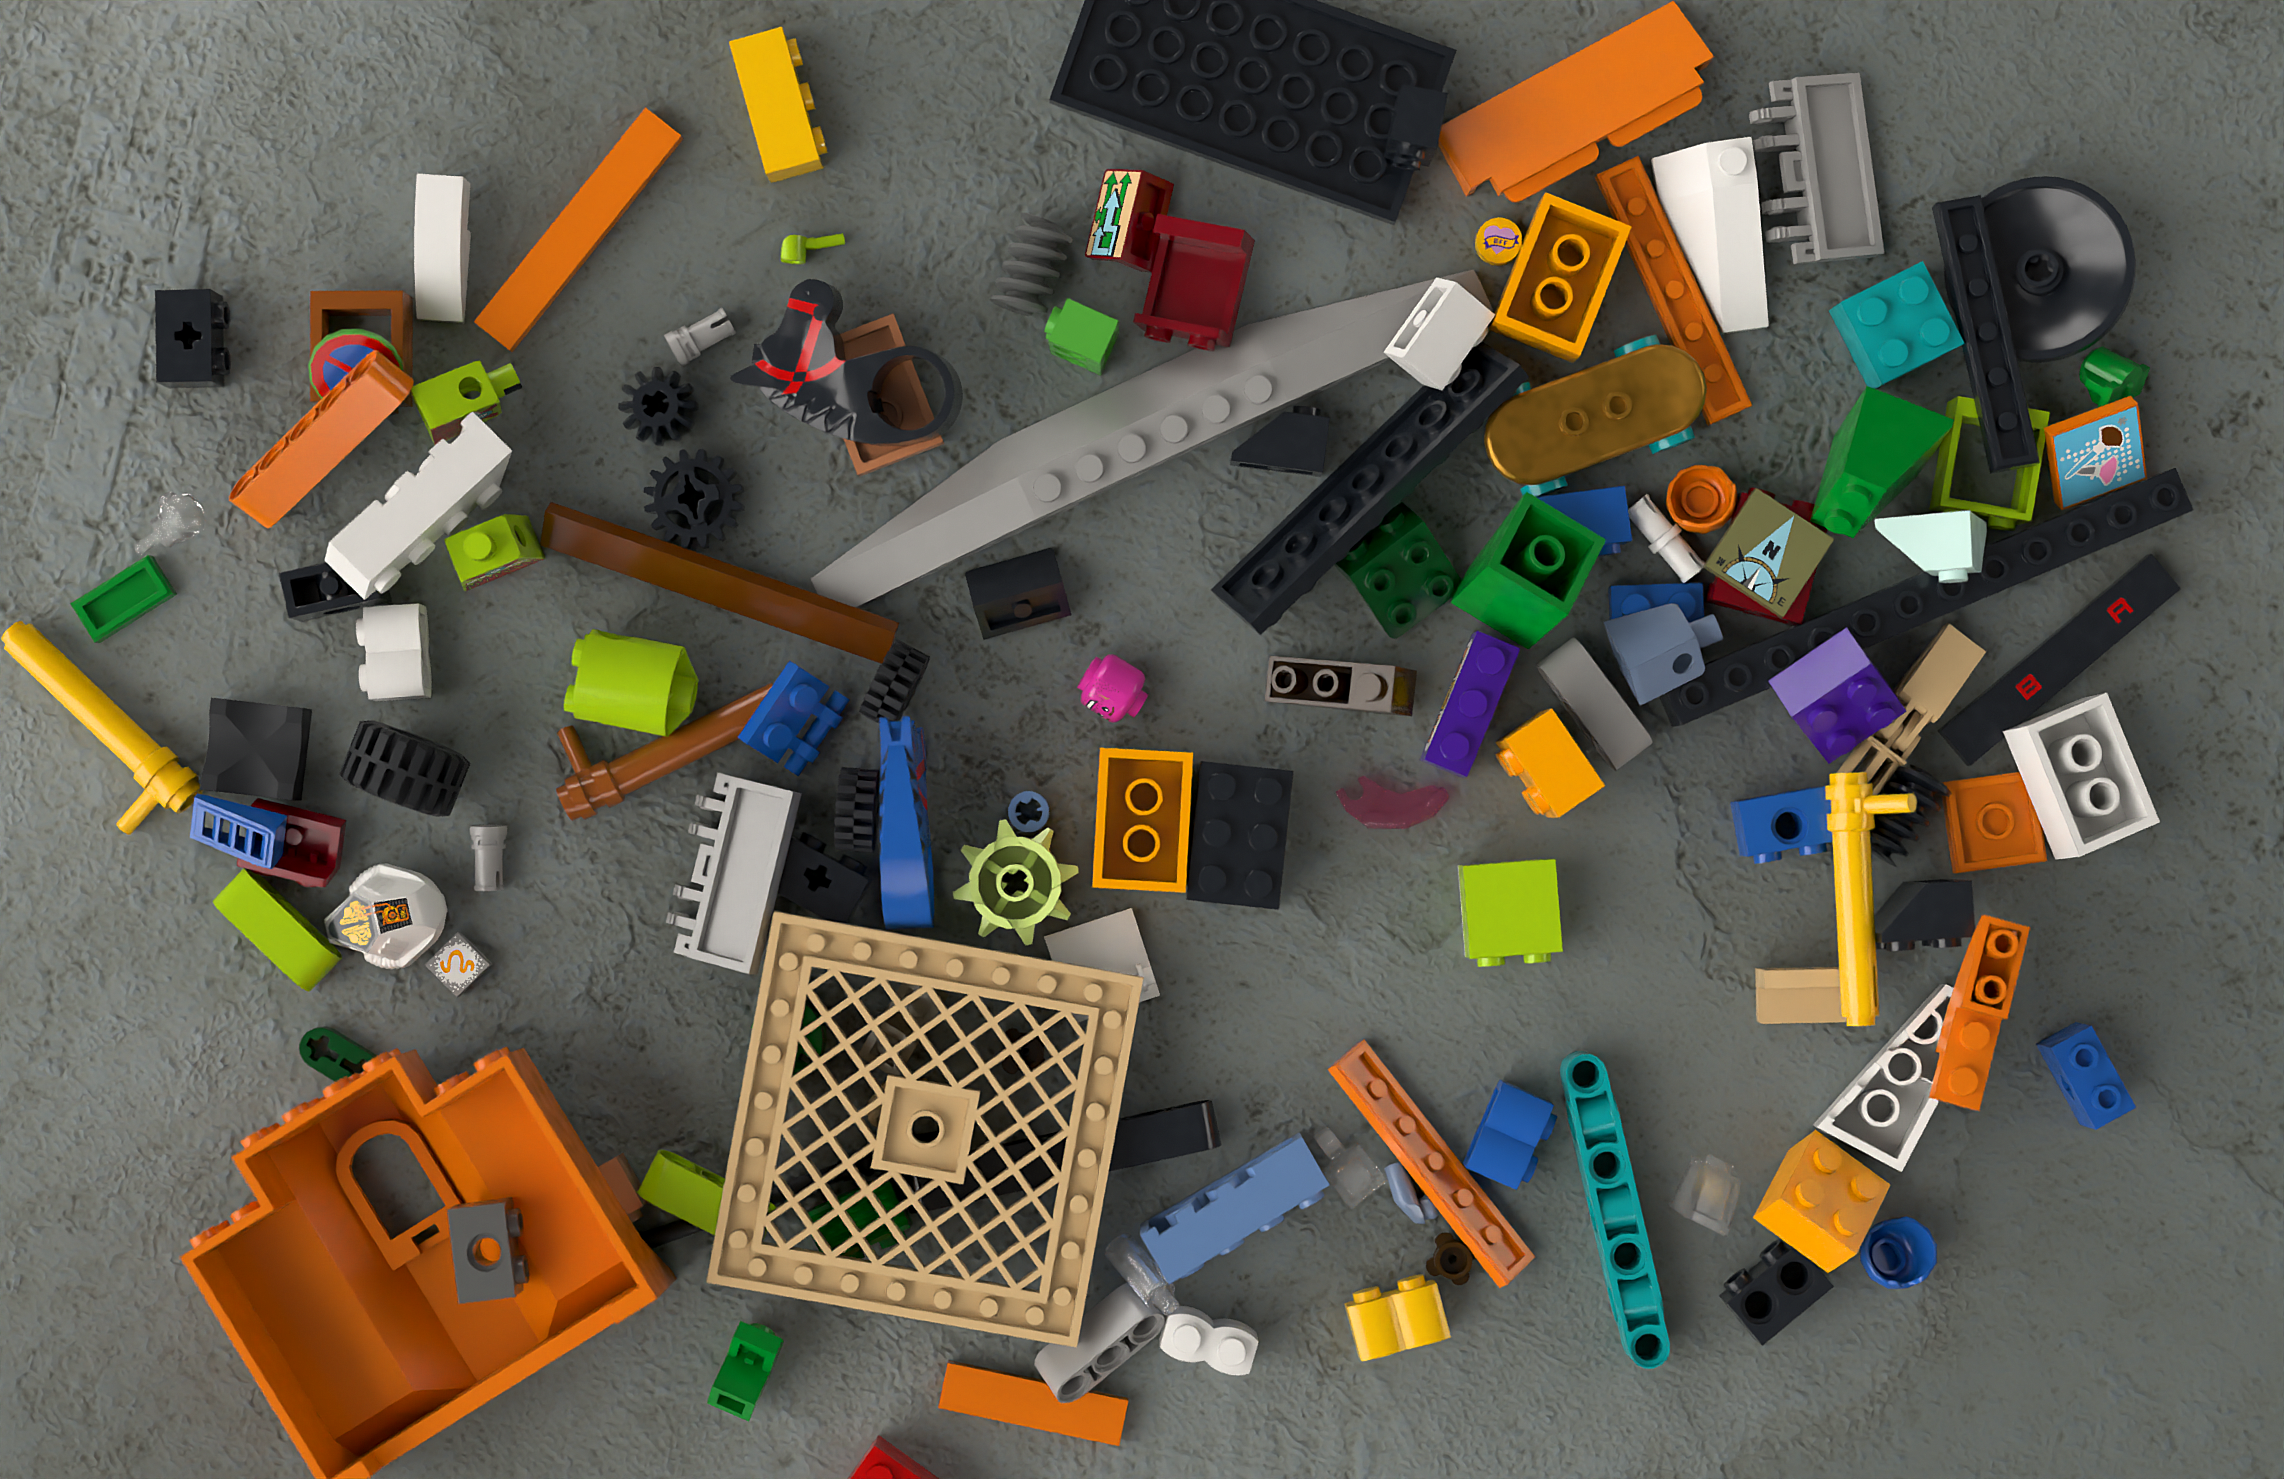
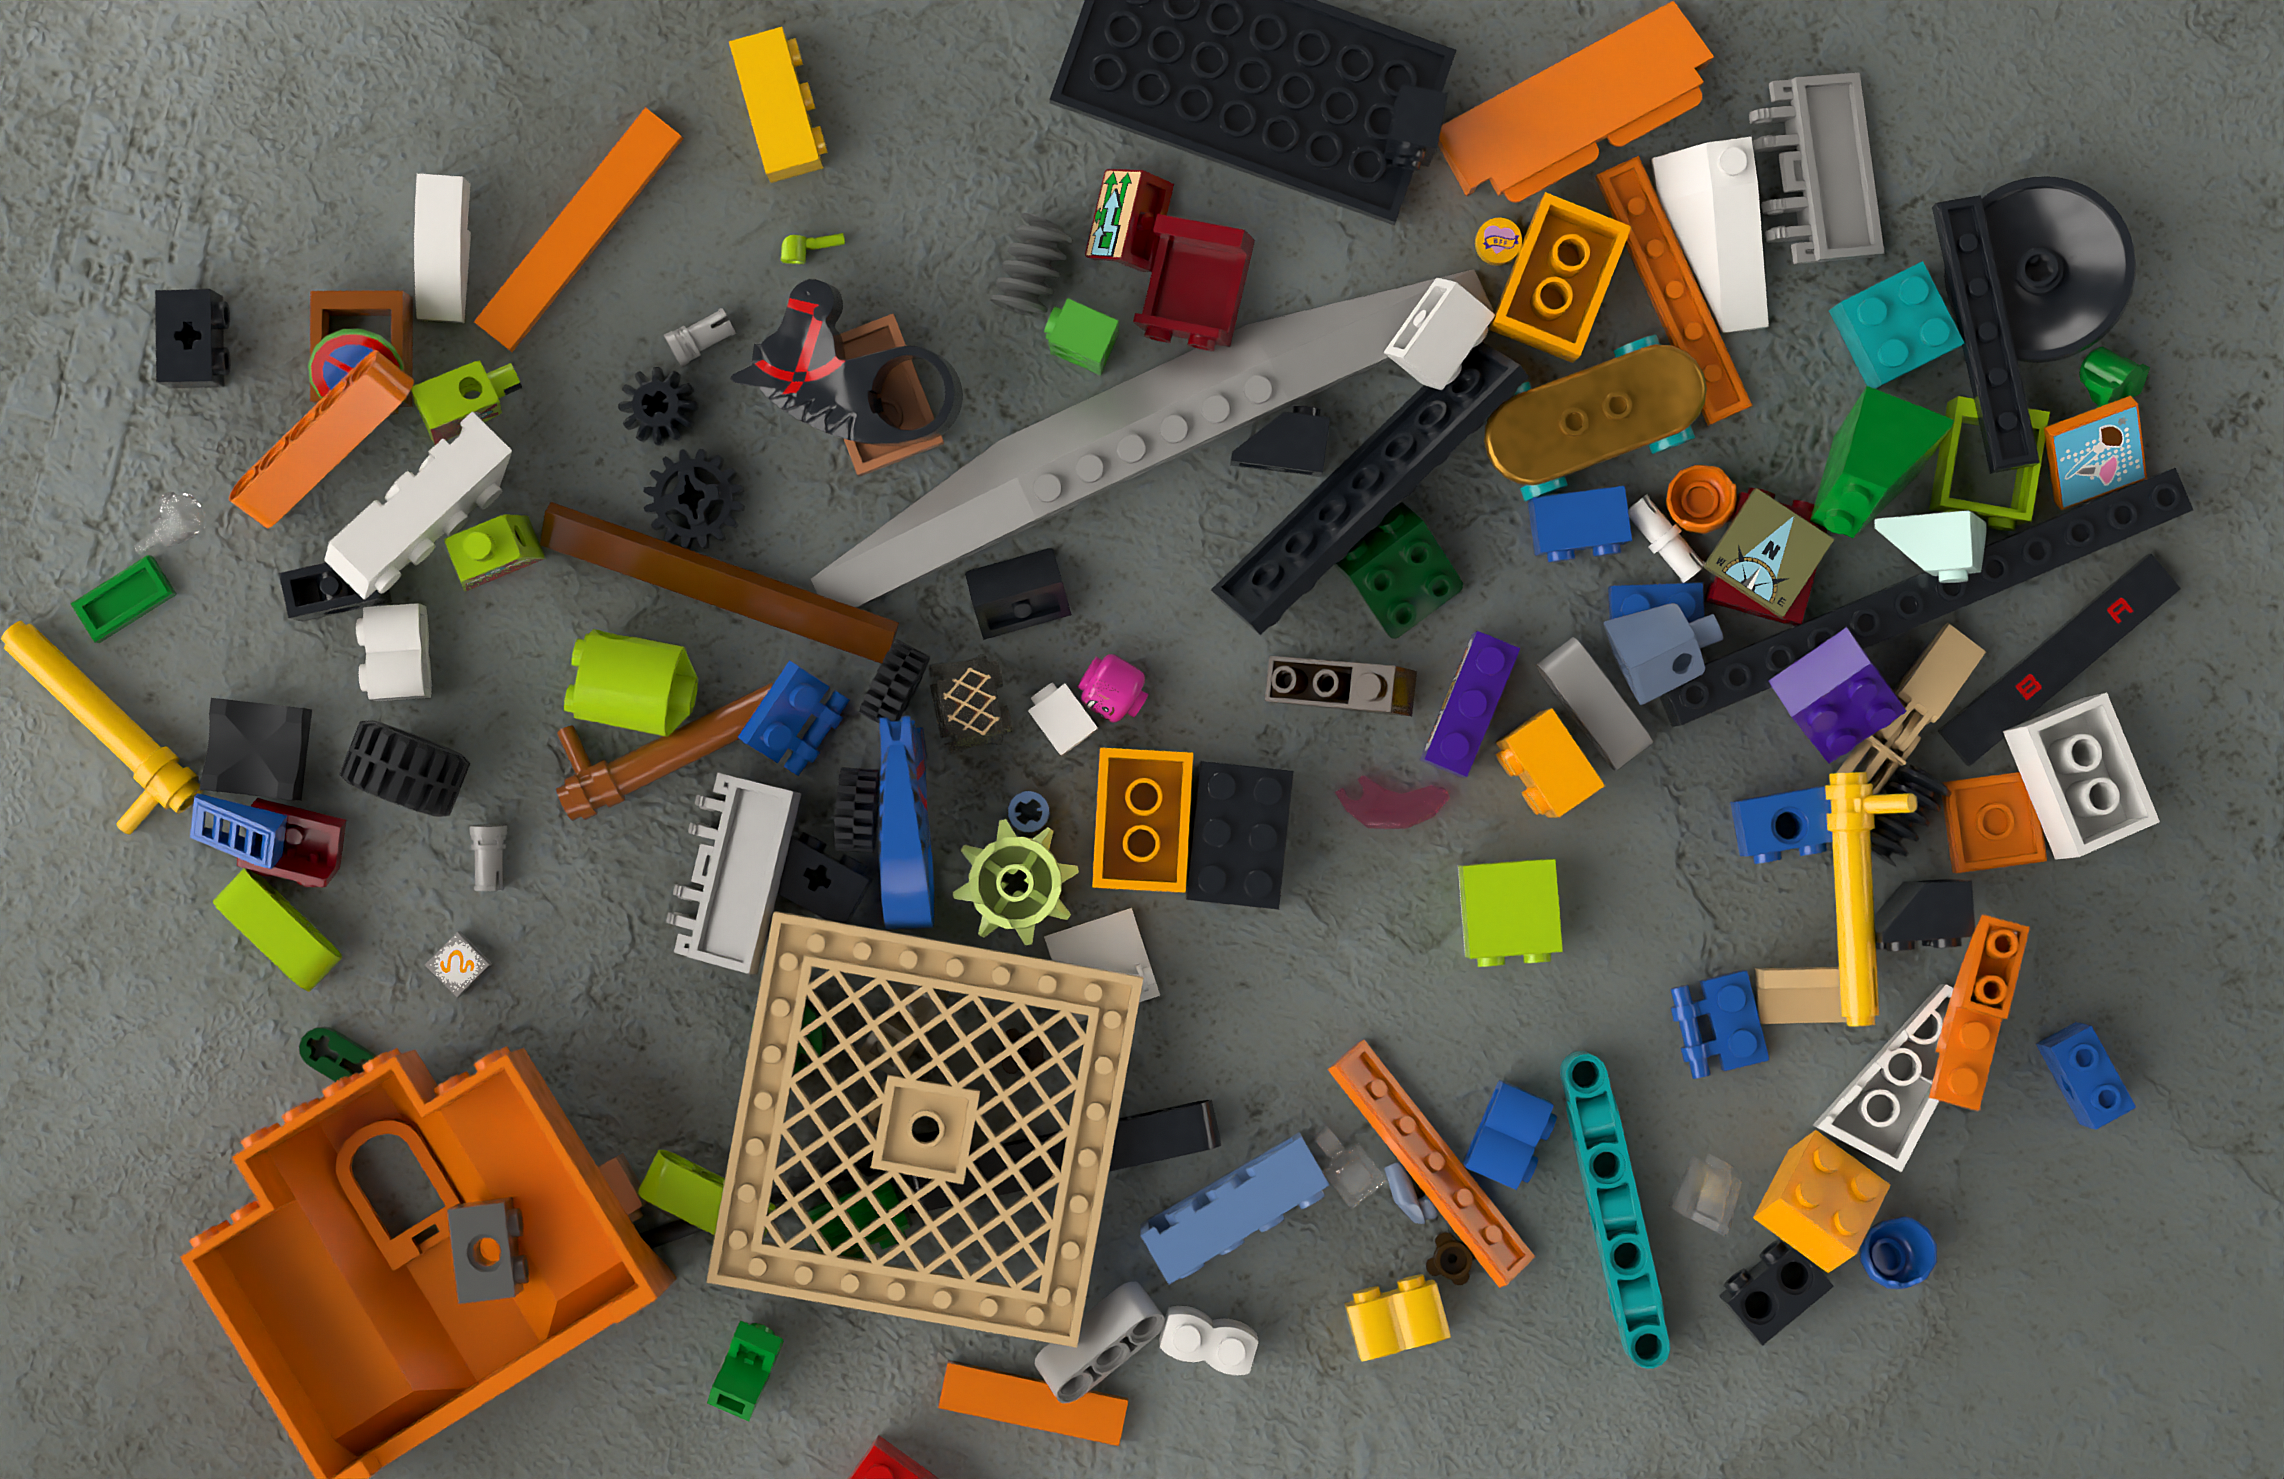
(389, 916): white helmet -> none
(969, 704): none -> clear smoke brick
(1061, 717): none -> white brick
(1141, 1273): clear cylinder -> none
(1529, 572): green slope -> none
(1732, 1020): none -> blue plate

